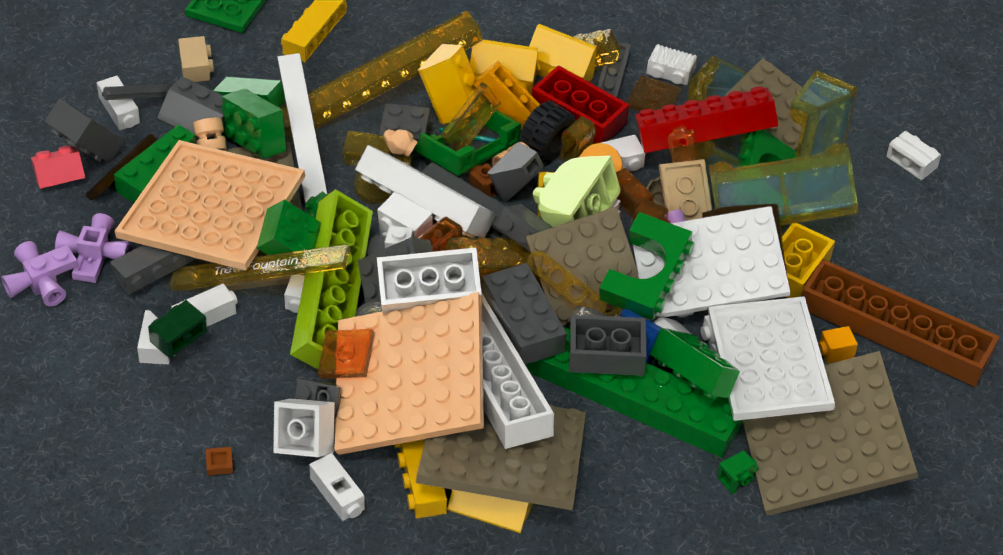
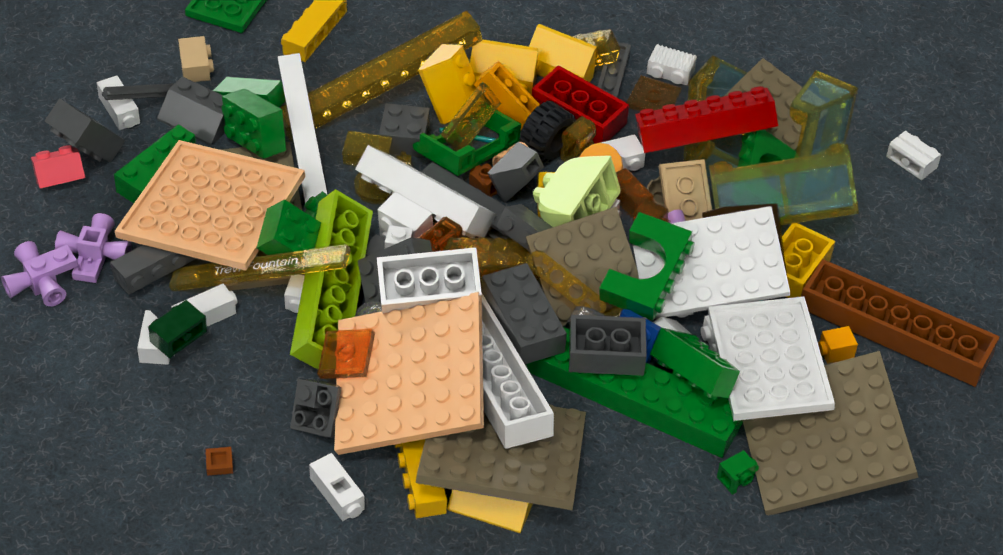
(103, 183): dark brown tile -> none
(210, 128): light nougat wheel -> none
(304, 427): white brick -> none
(399, 141): light nougat rock -> none
(679, 151): clear orange brick -> none

